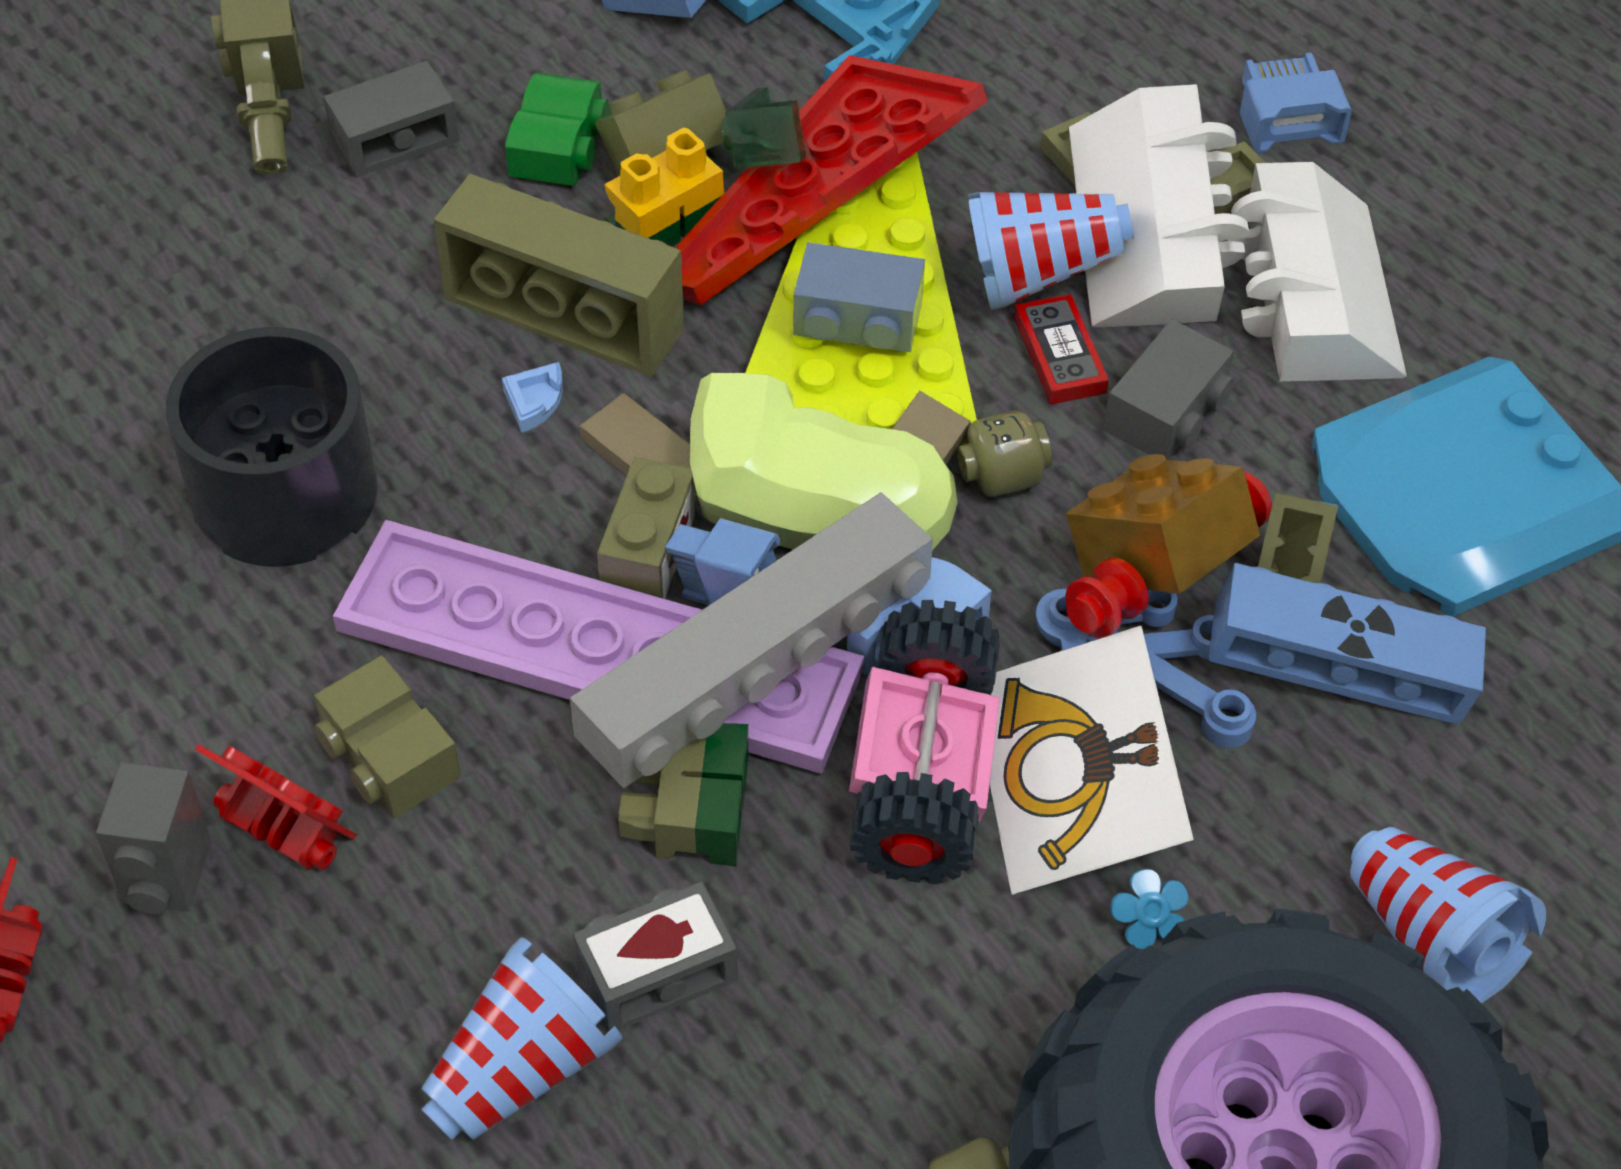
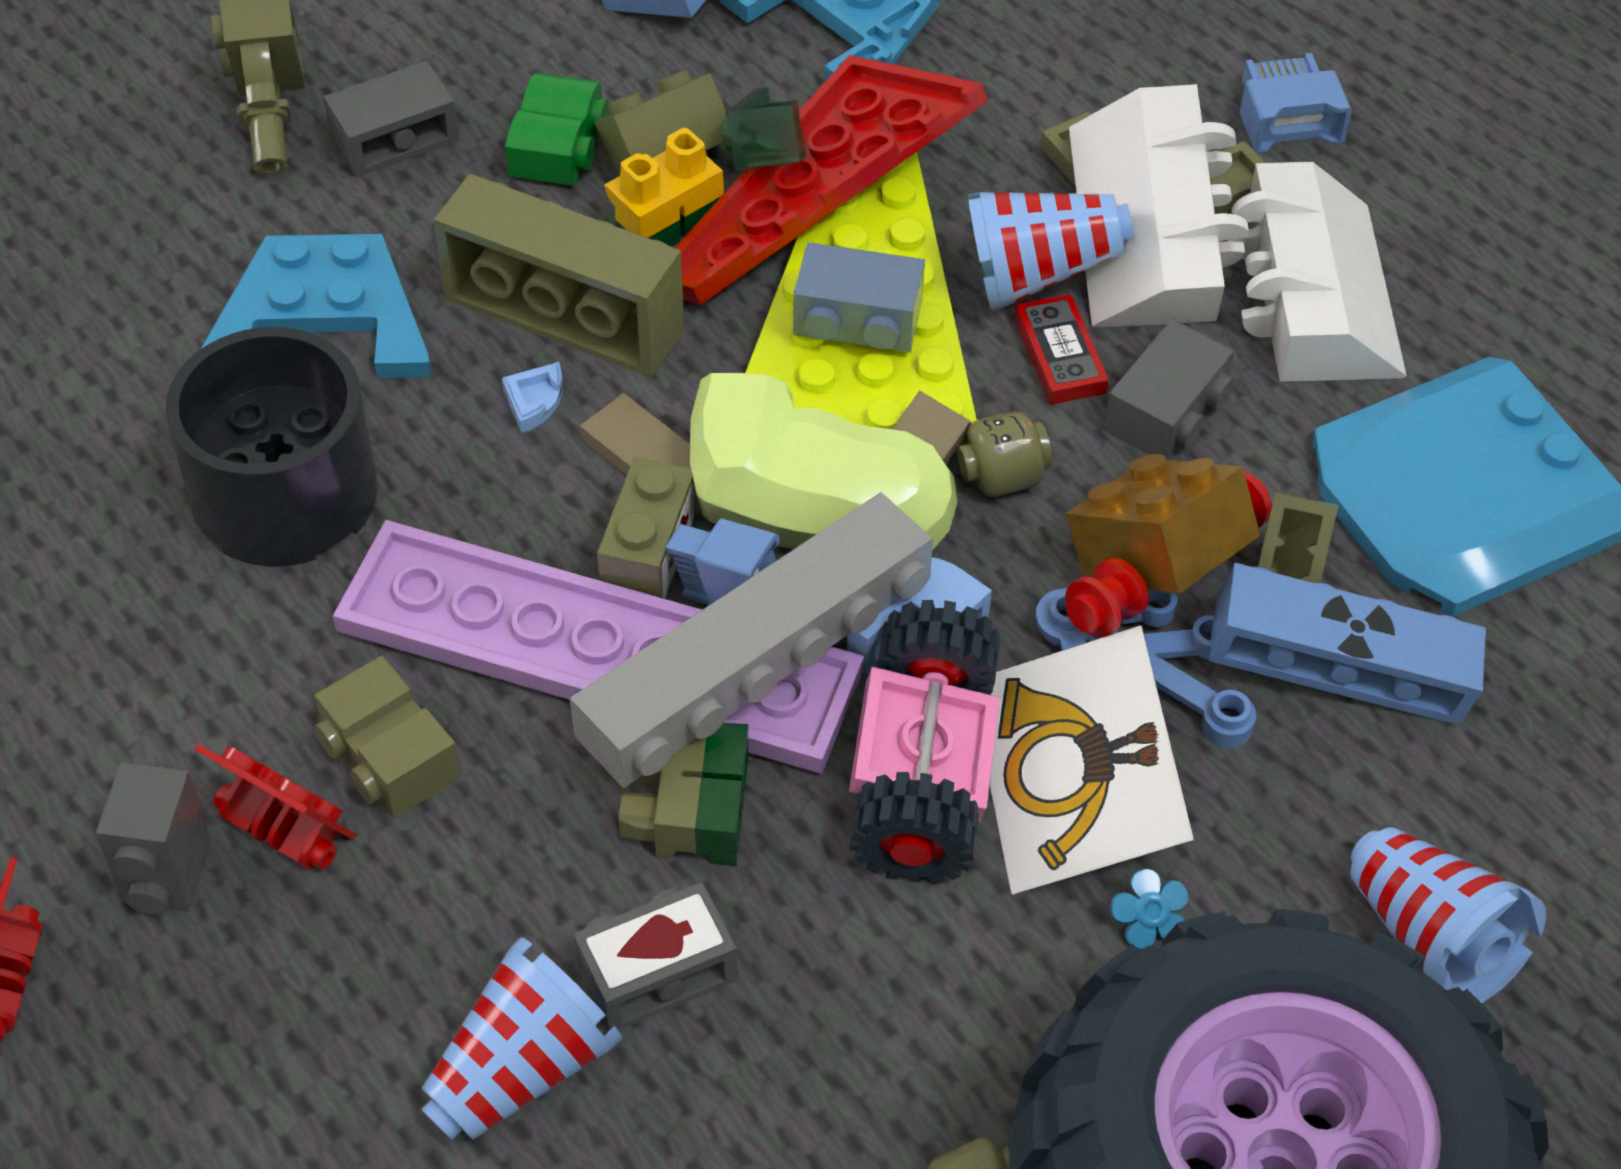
(329, 287): none -> dark azure wing

